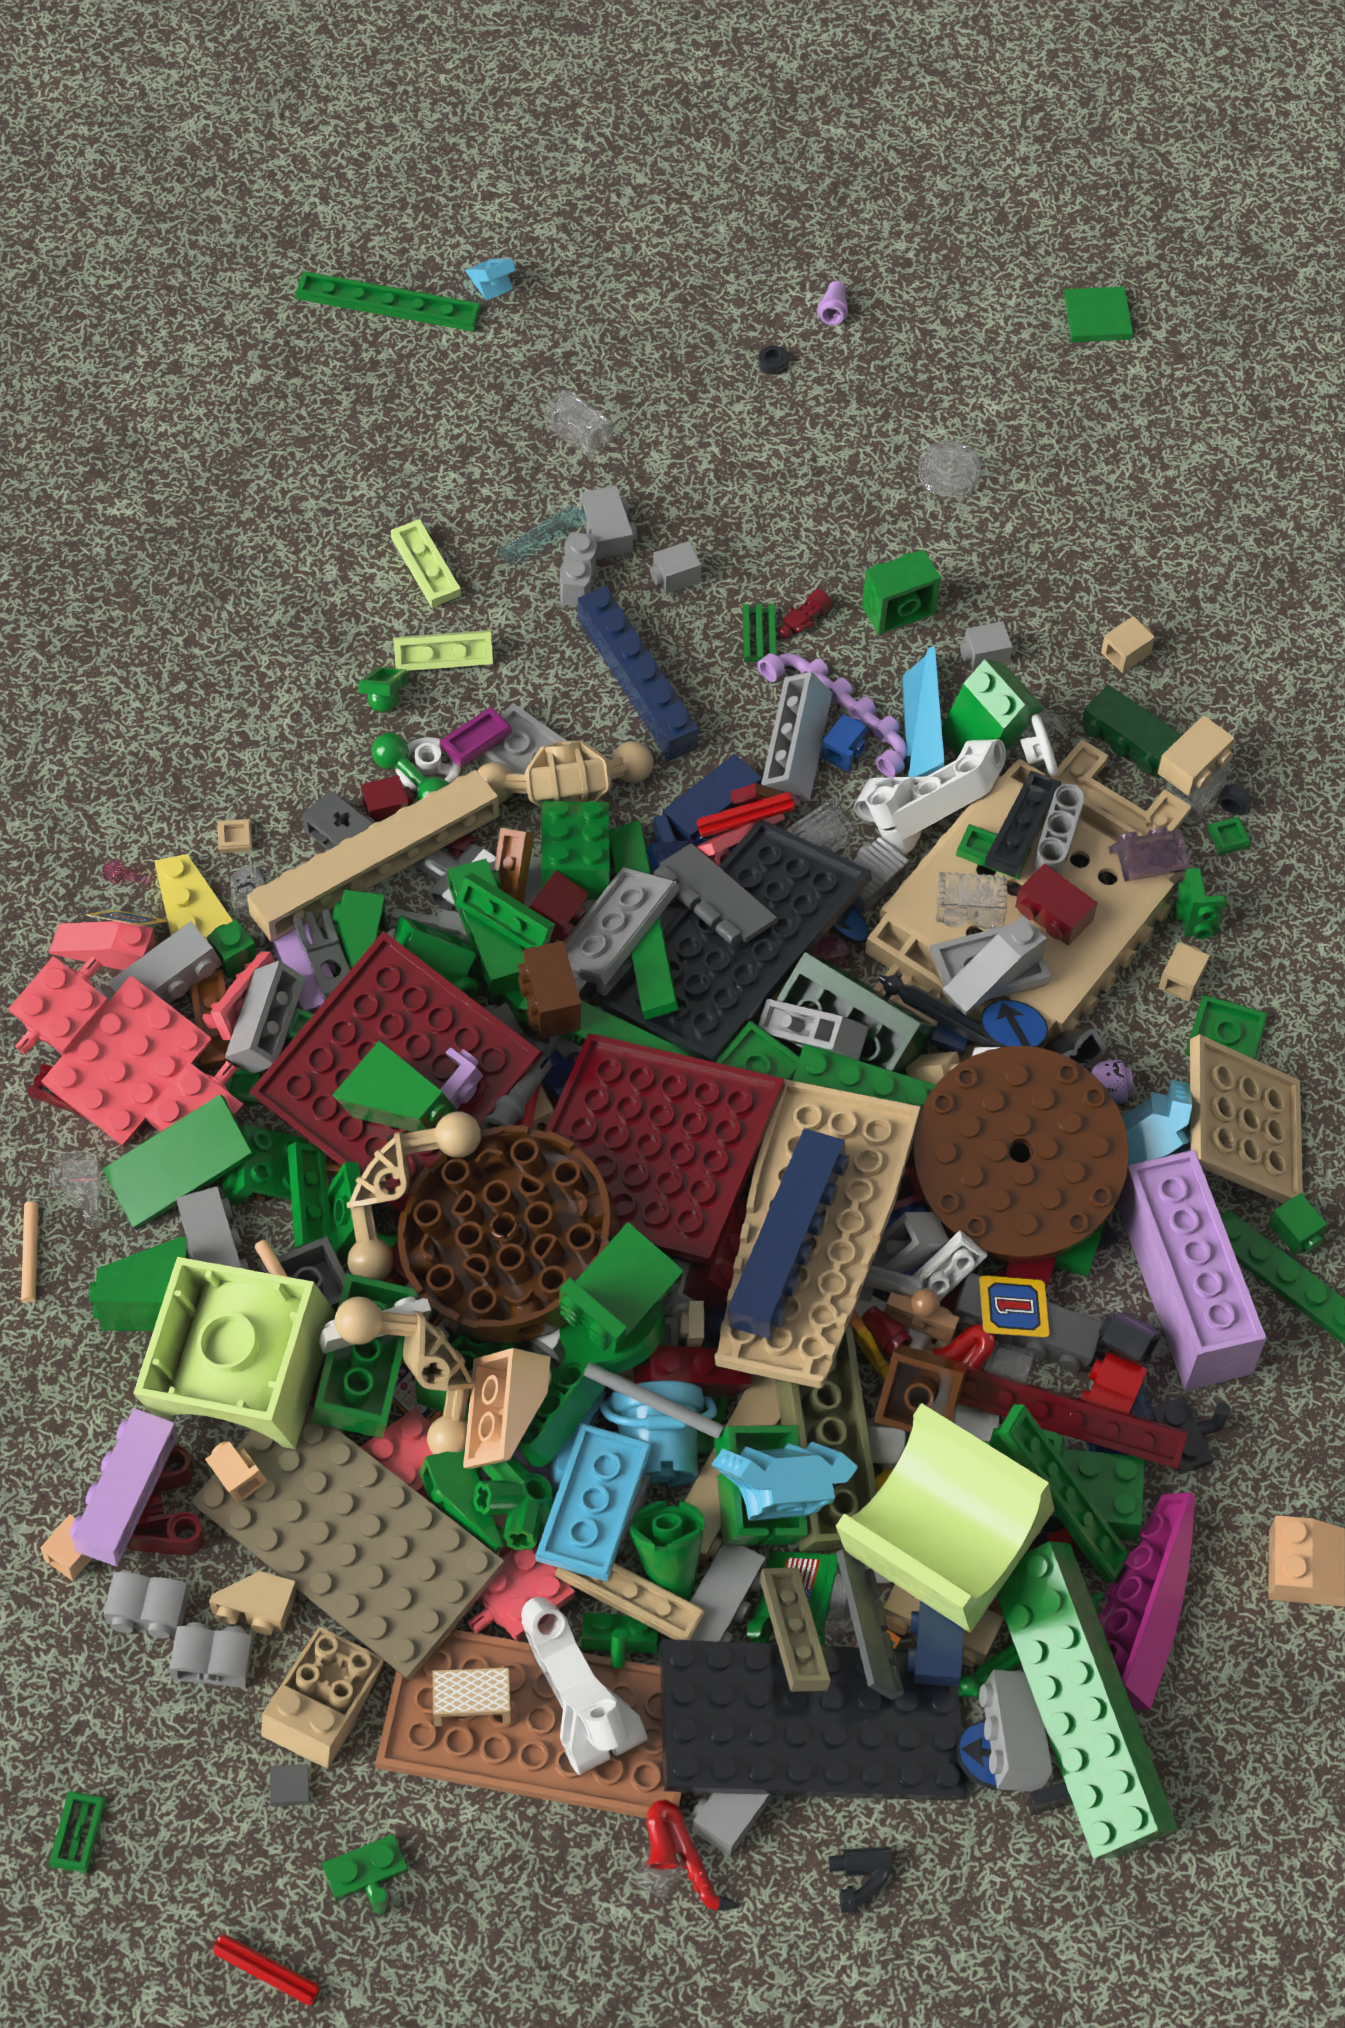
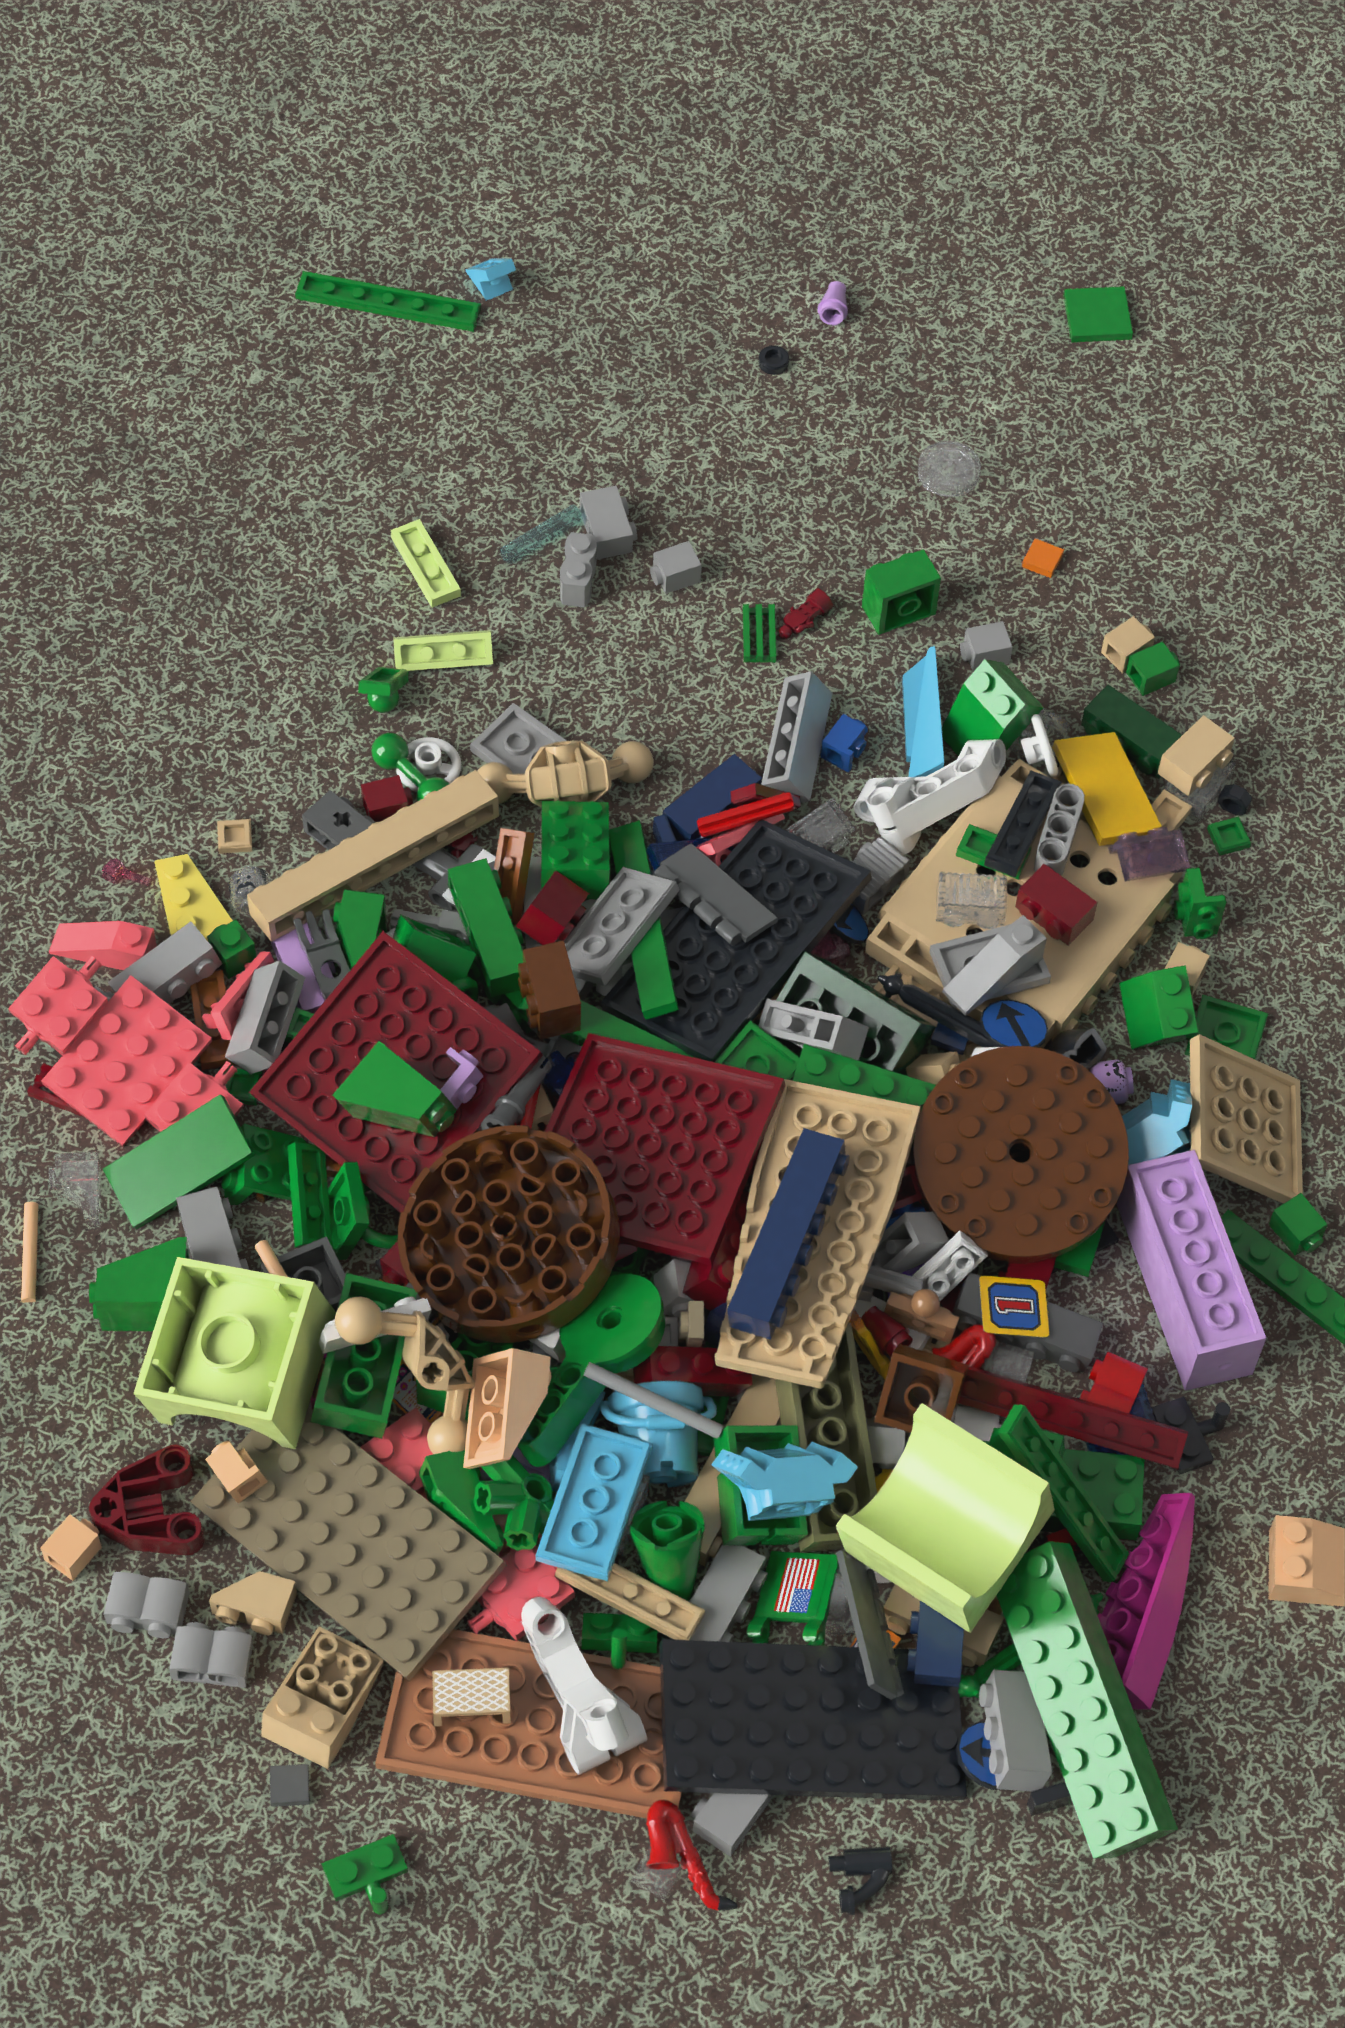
(70, 1864): green tile -> none
(123, 1487): lavender brick -> none
(127, 917): sticker -> none
(266, 1969): red axle -> none
(454, 1135): tan piece -> none
(475, 737): magenta tile -> none
(504, 912): green plate -> none
(578, 424): clear brick -> none
(619, 1289): green bracket -> none
(637, 673): dark blue brick -> none
(794, 1629): dark tan plate -> none
(885, 730): lavender bar -> none
(1042, 558): none -> orange tile
(1111, 789): none -> yellow tile
(1129, 1336): black brick -> none
(1153, 668): none -> green brick
(1159, 1008): none -> green slope

